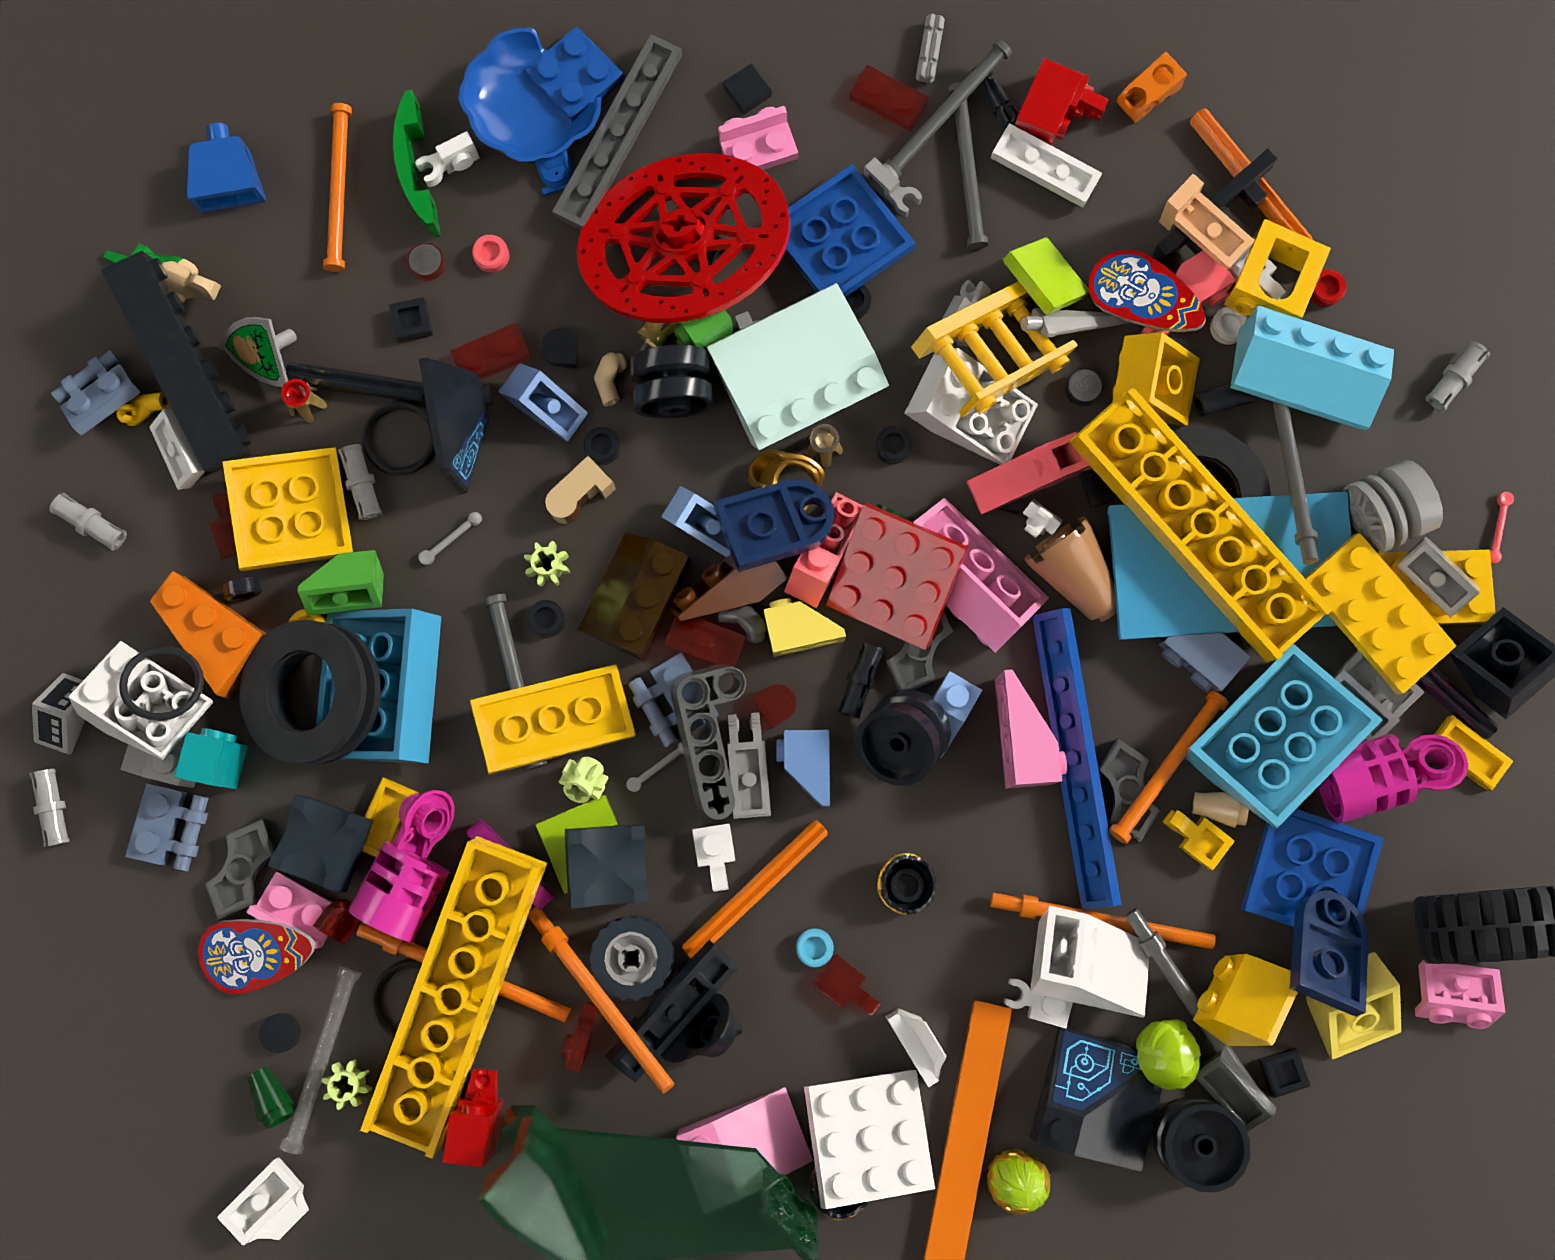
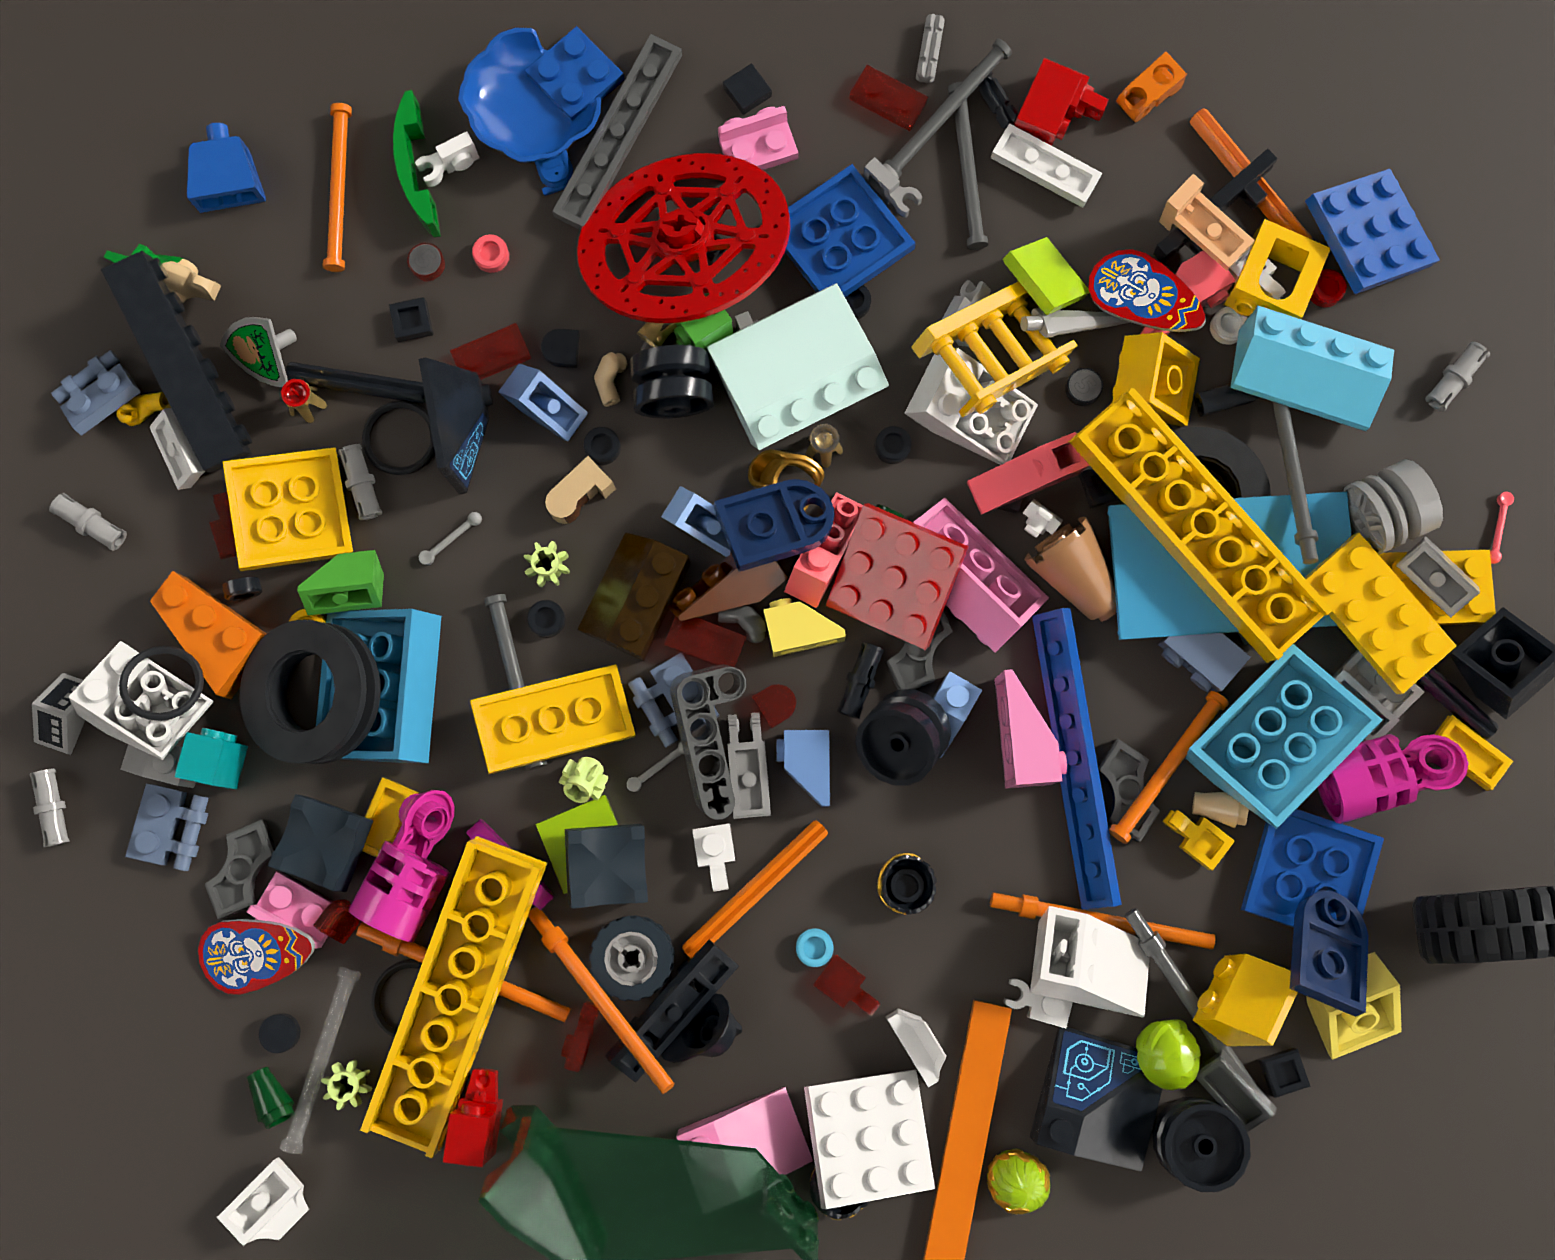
(1372, 230): none -> plate
(1460, 994): bright pink bracket -> none

